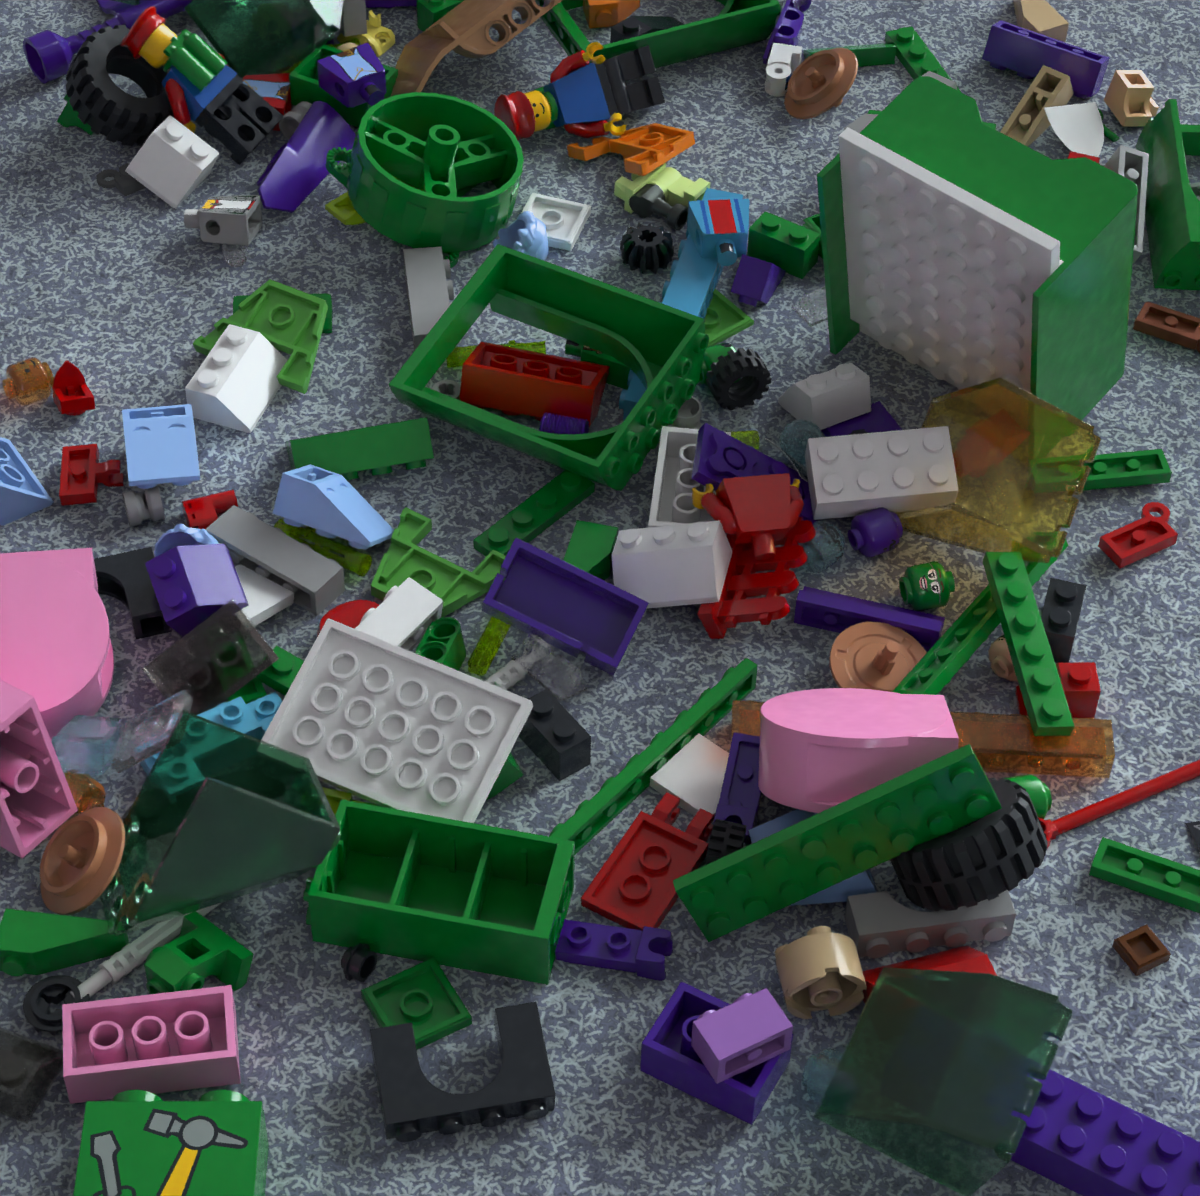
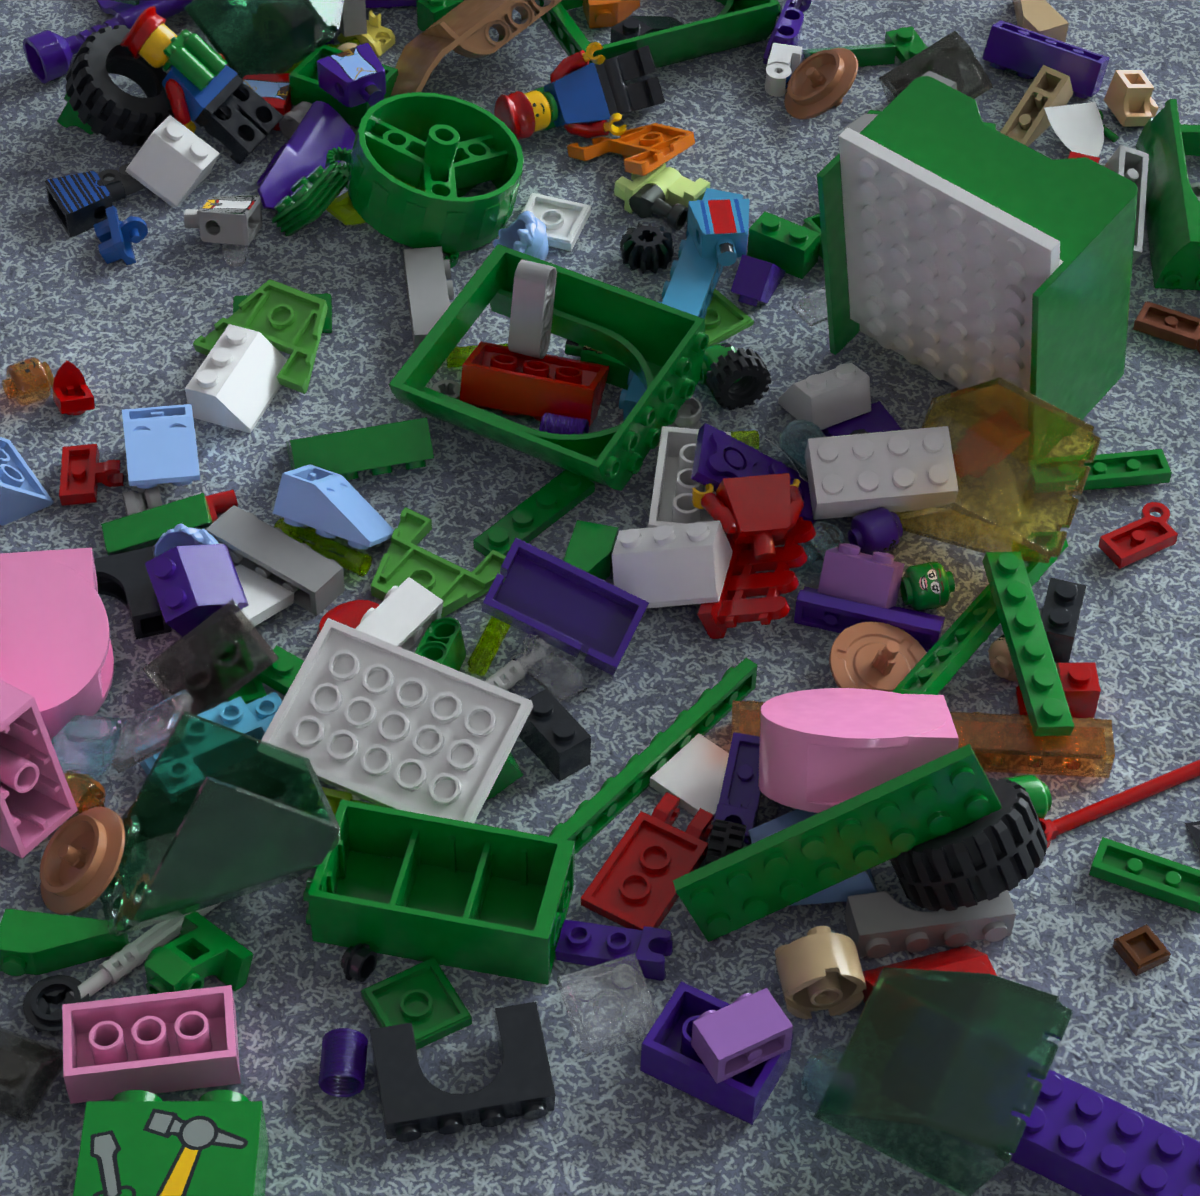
(82, 200): none -> black torso
(118, 236): none -> blue hips
(146, 527): none -> green slope
(309, 199): none -> green brick
(343, 1062): none -> dark purple piece
(532, 309): none -> light grey beam
(608, 1004): none -> clear plate
(861, 576): none -> medium lavender brick
(948, 58): none -> clear smoke slope

